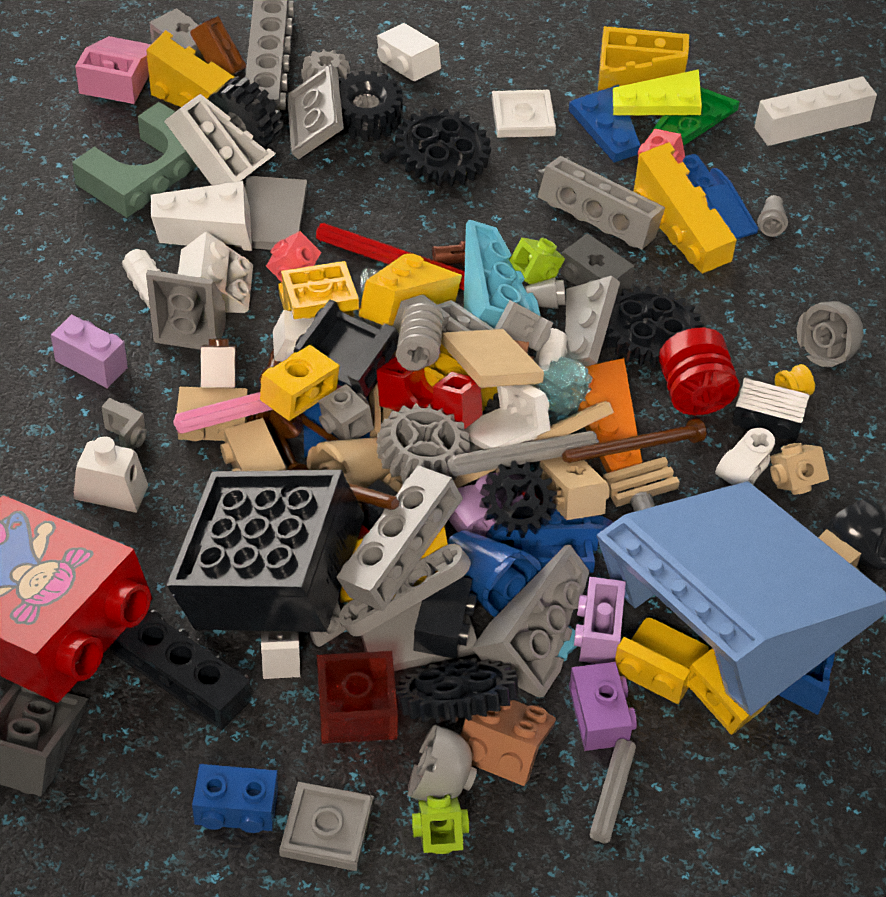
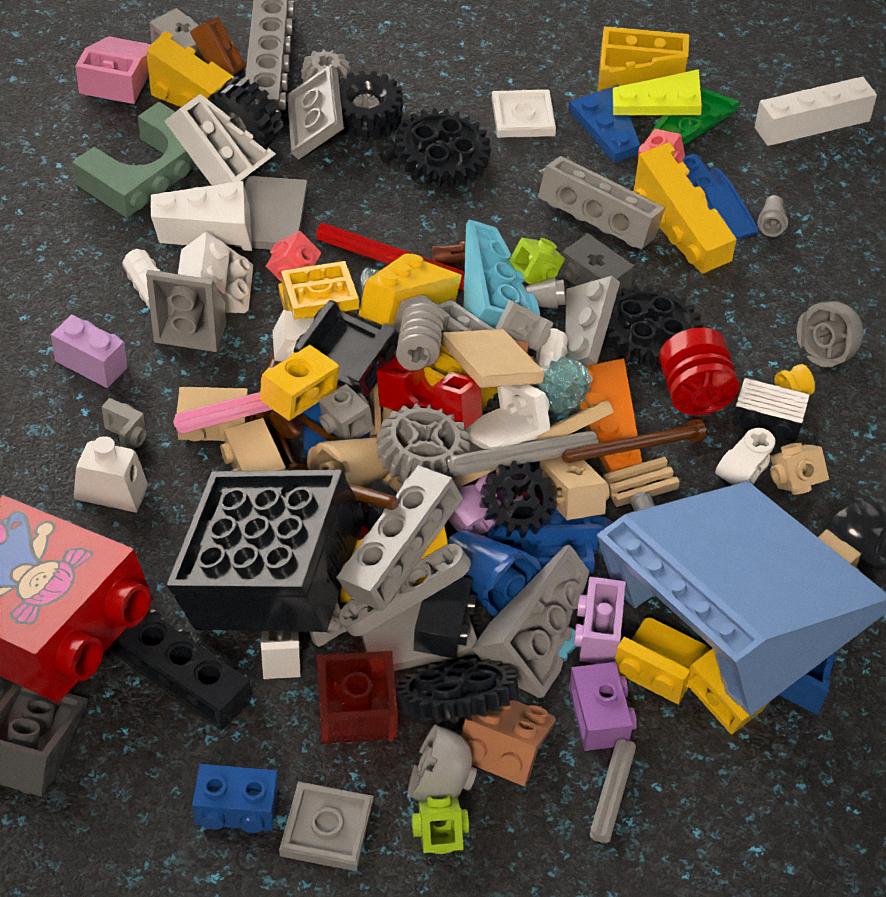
(219, 364): slope -> none
(408, 52): white brick -> none

